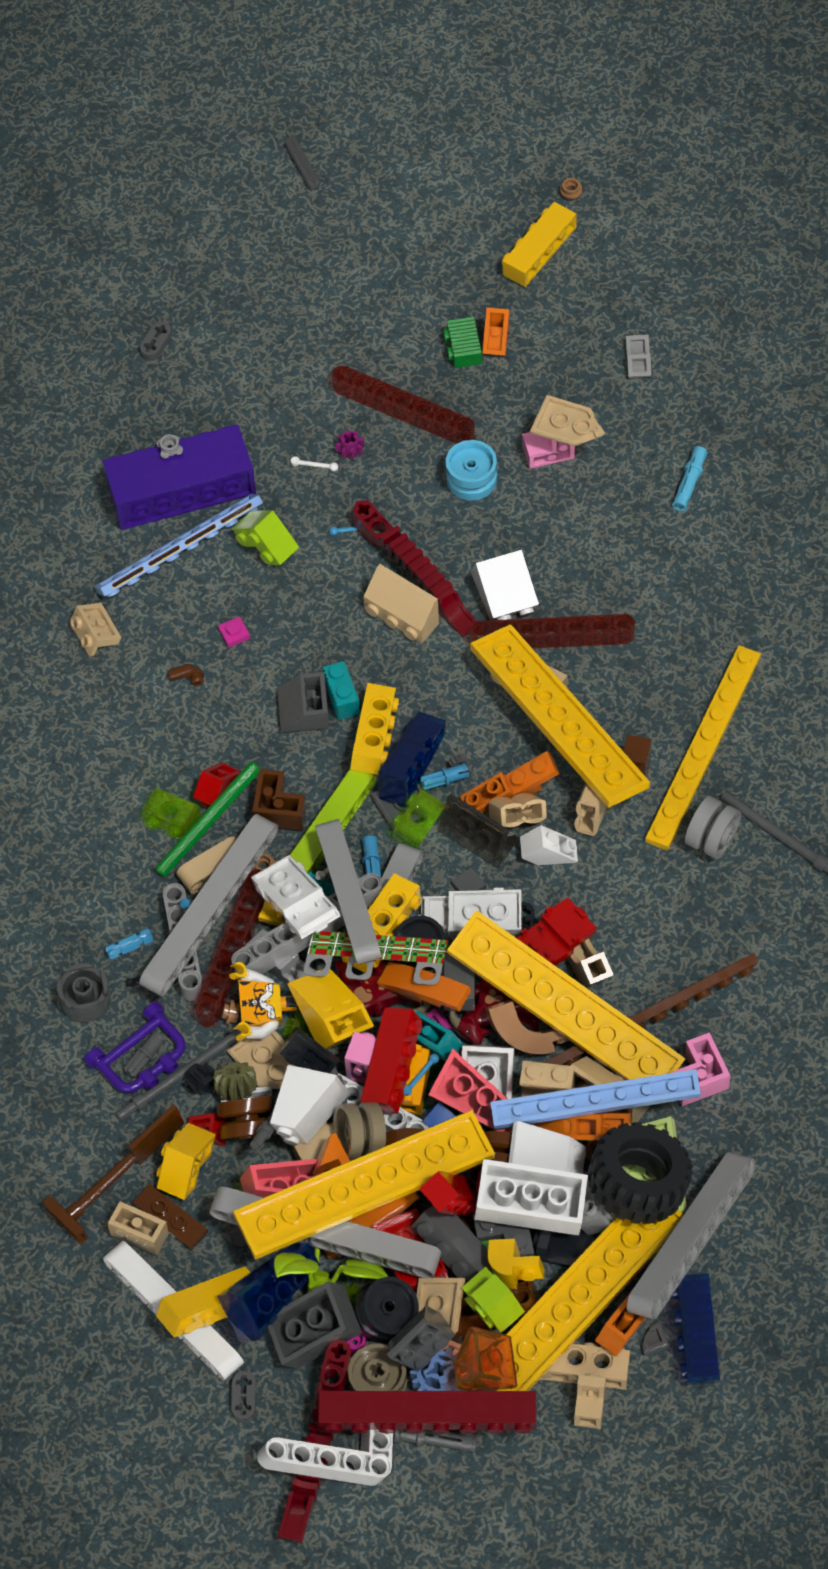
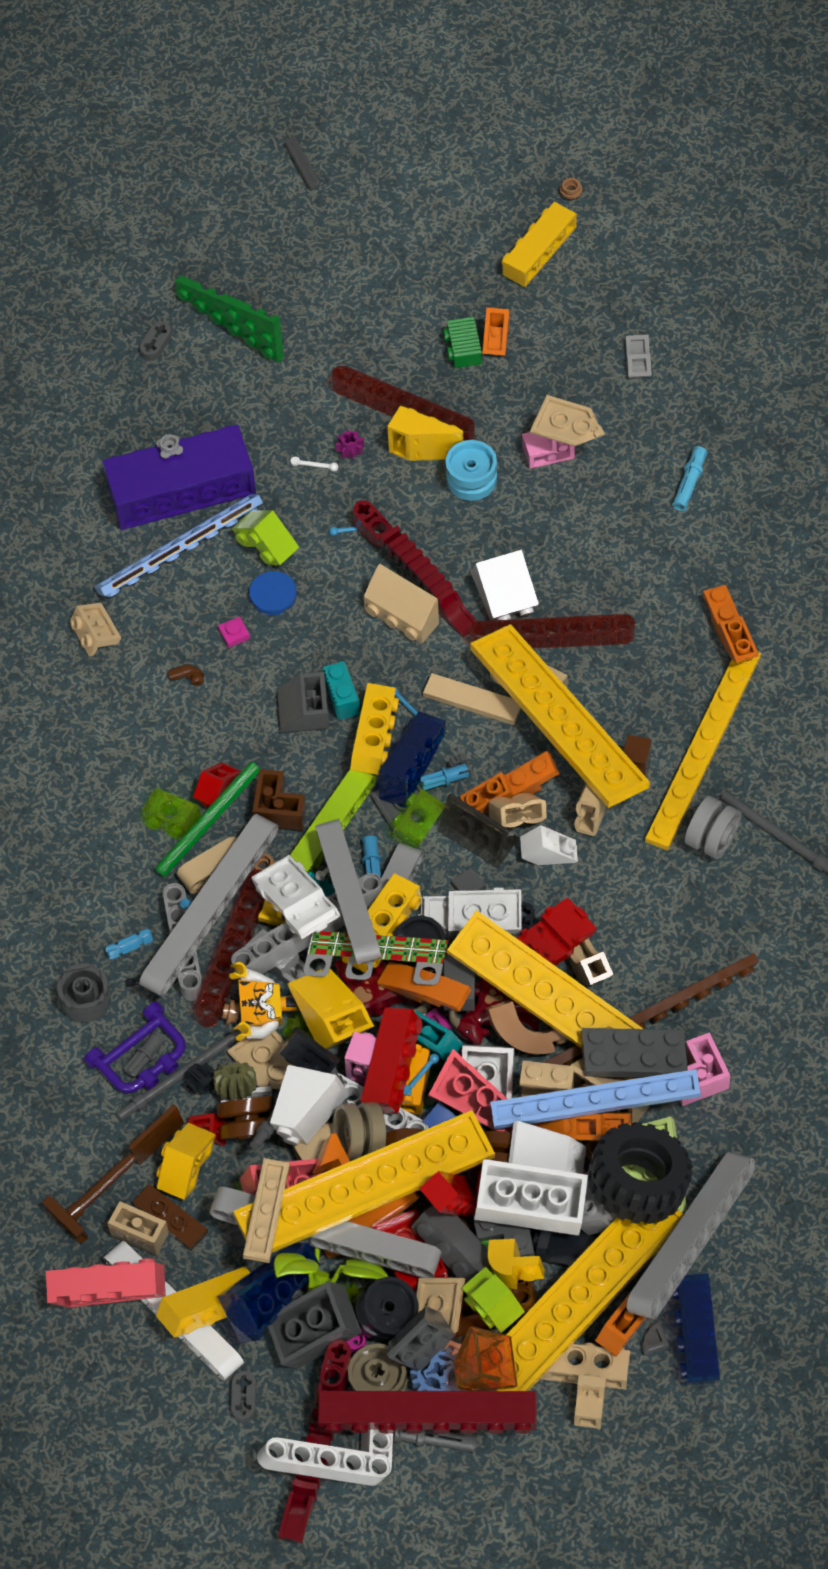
(105, 1283): none -> coral wedge
(235, 315): none -> green wing
(266, 1210): none -> tan tile
(273, 592): none -> blue tile
(405, 703): none -> dark azure hinge
(420, 436): none -> yellow slope
(472, 699): none -> tan tile
(632, 1052): none -> dark grey plate
(729, 625): none -> orange slope

